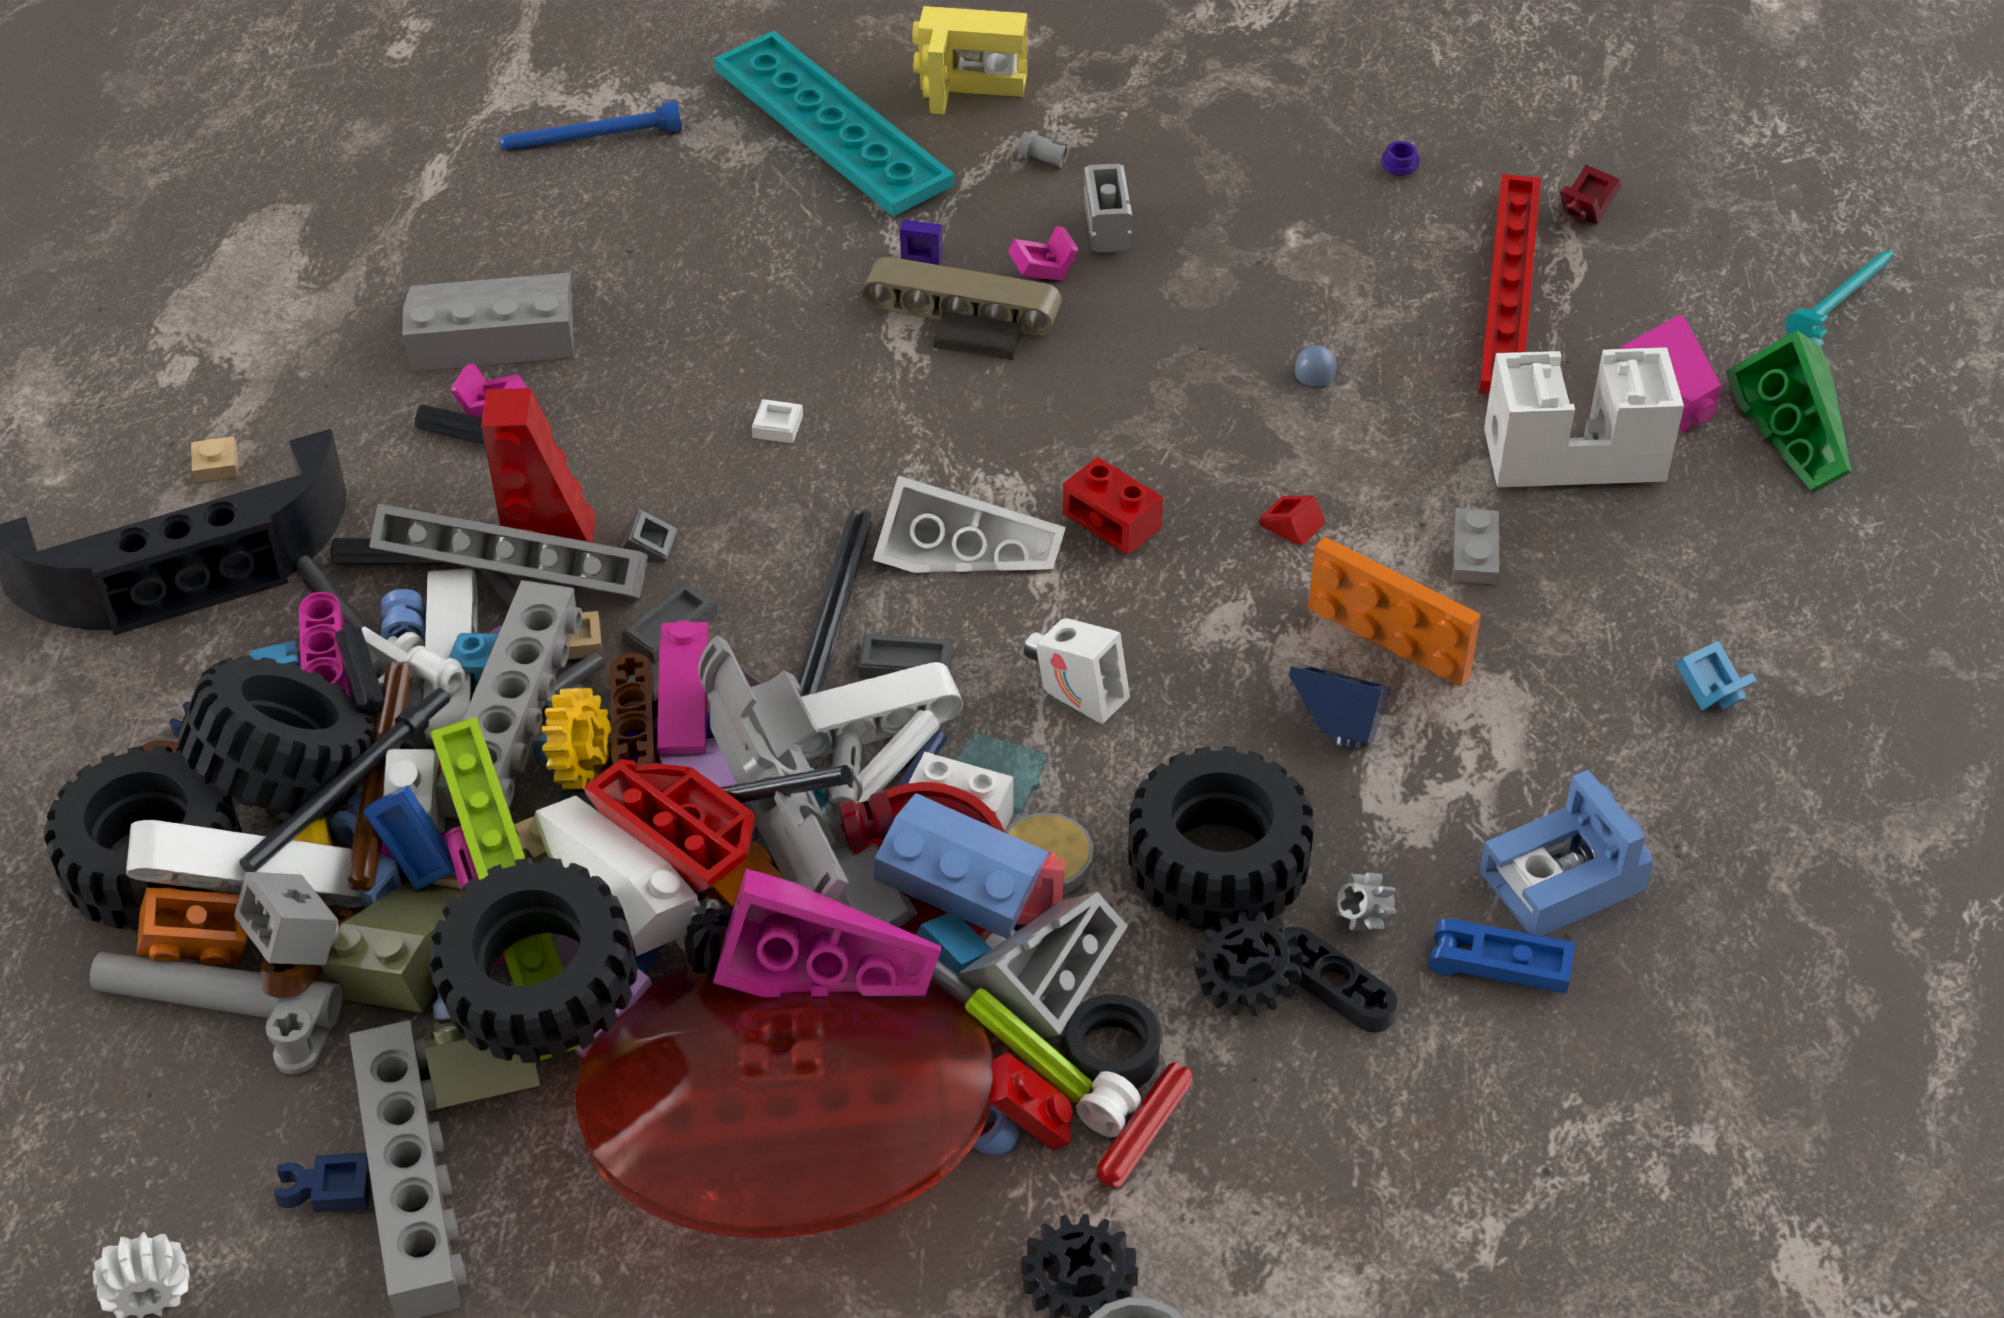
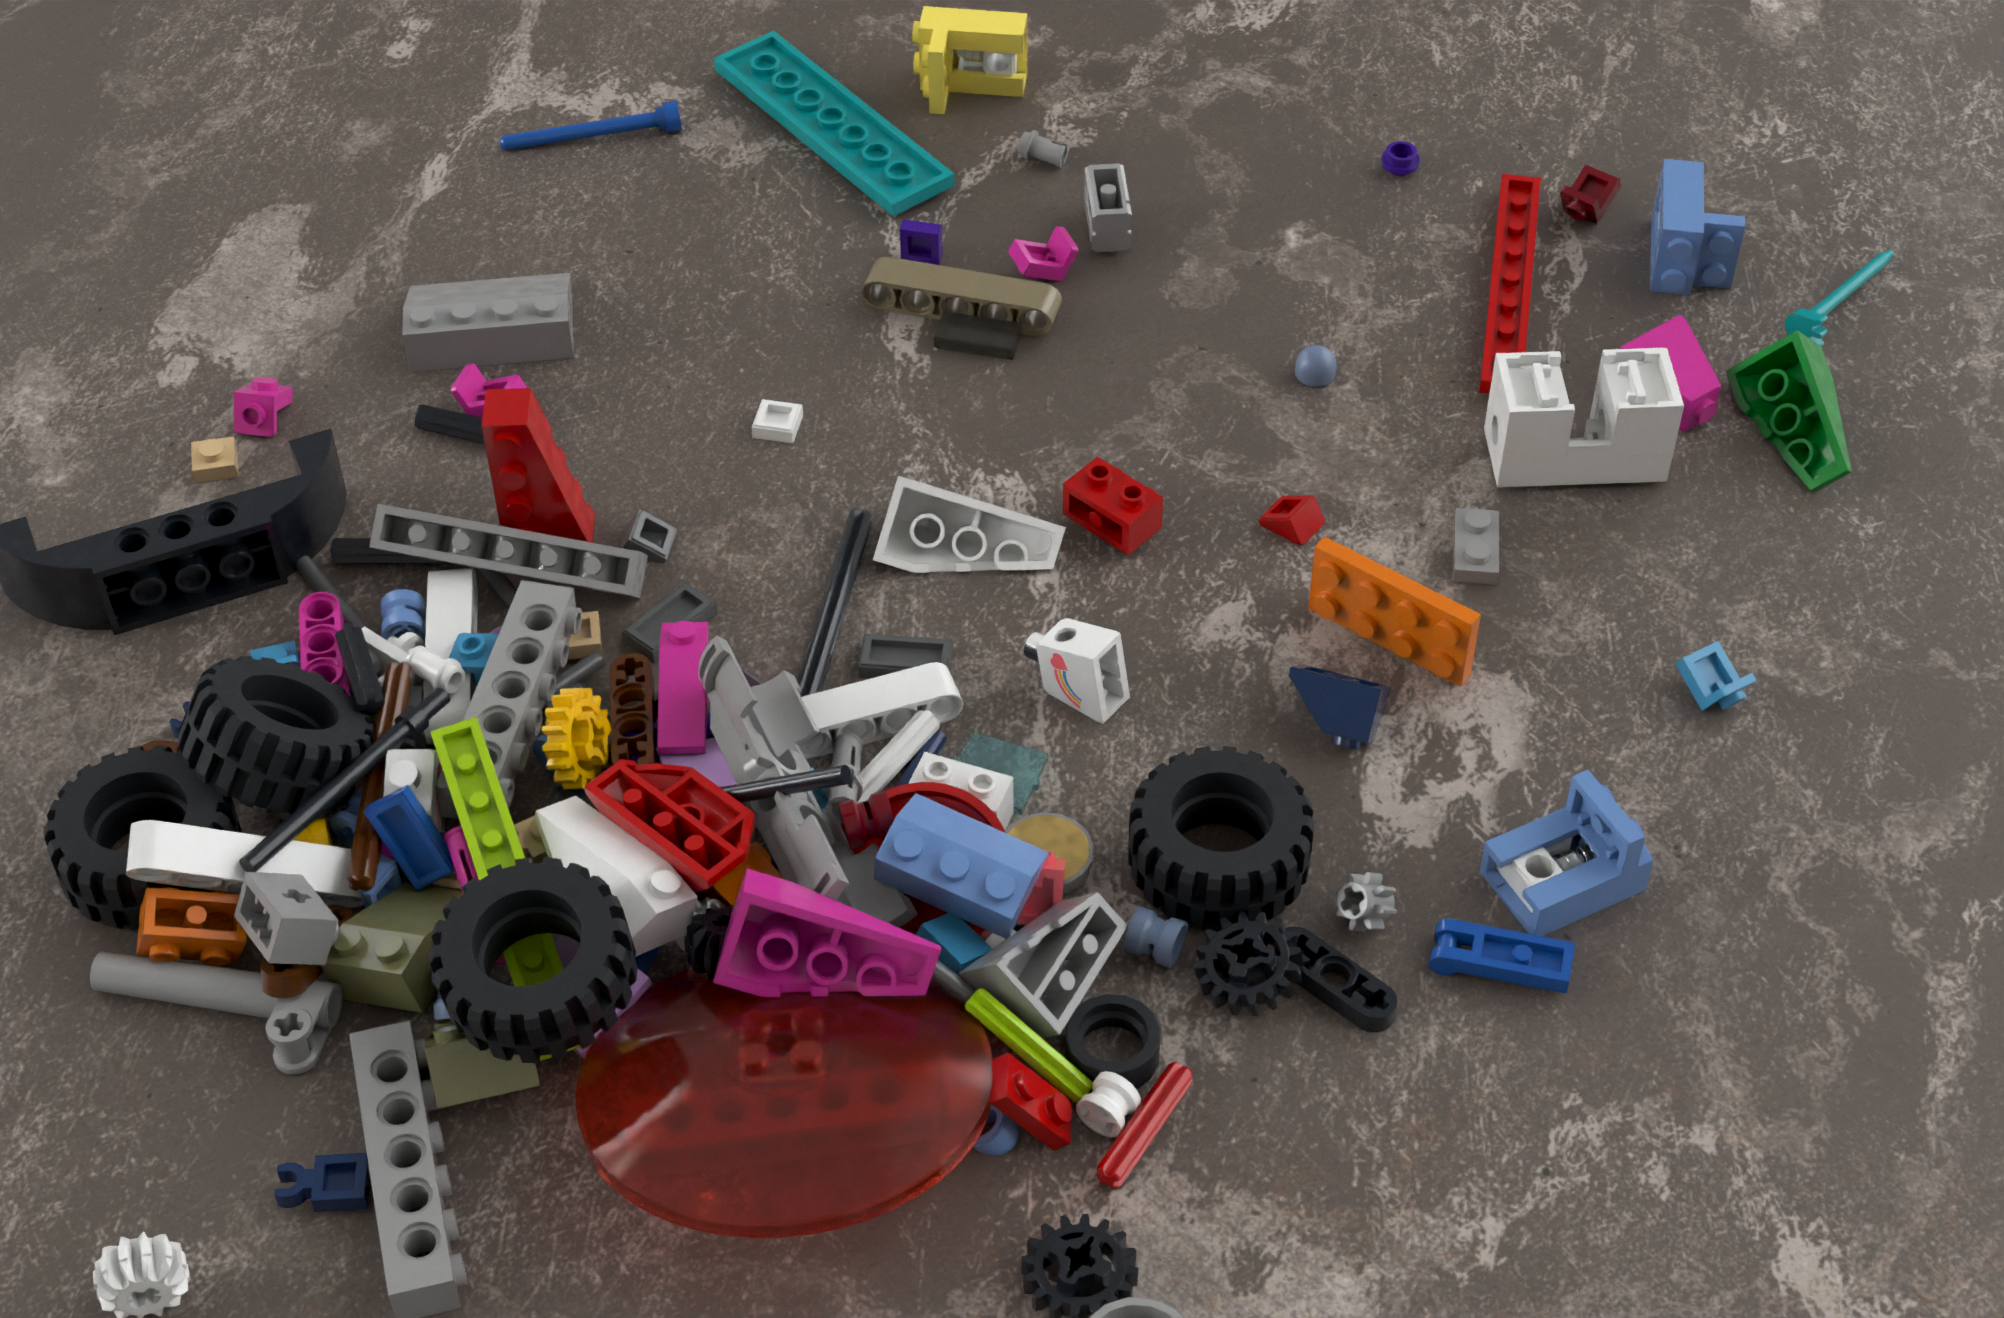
(258, 406): none -> dark pink bracket
(1155, 936): none -> sand blue wheel
(1685, 241): none -> medium blue brick

